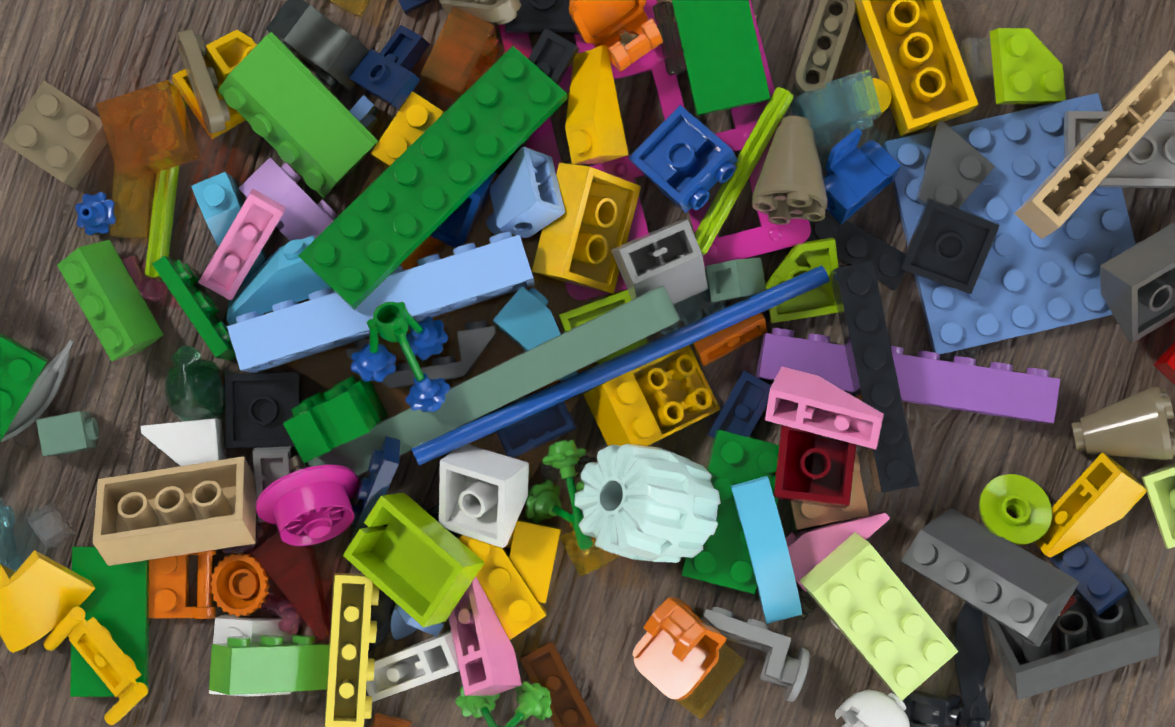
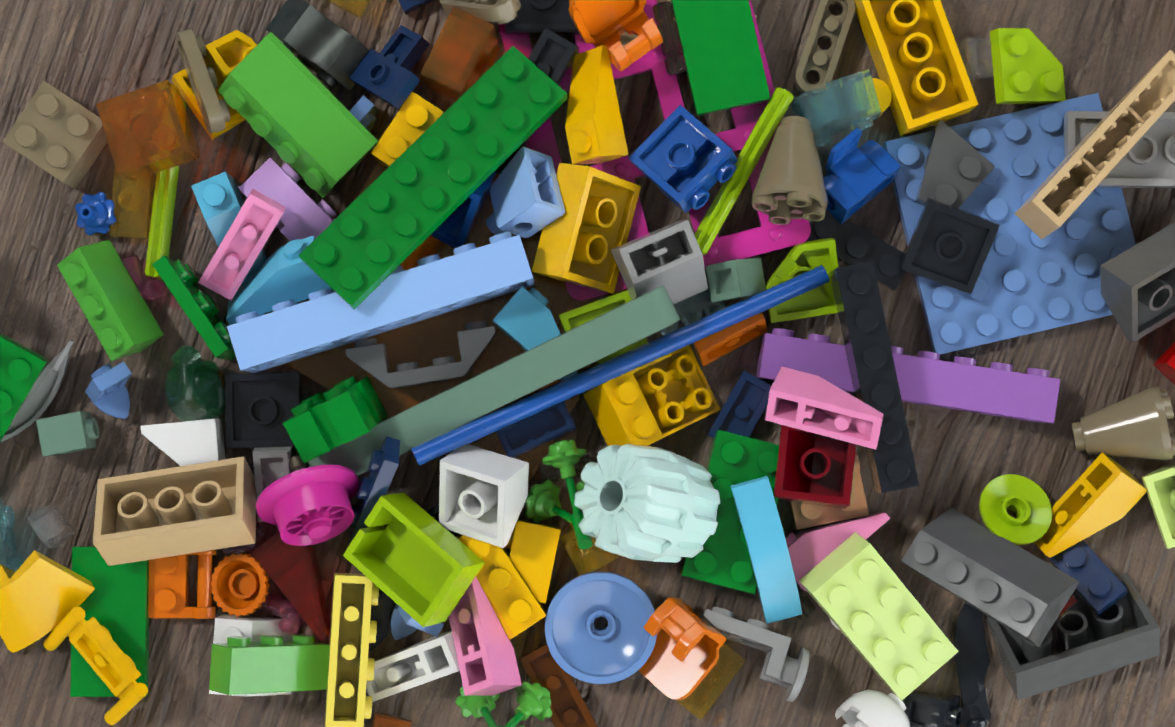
(109, 391): none -> medium blue plate
(426, 338): blue plant -> none
(594, 652): none -> medium blue dish

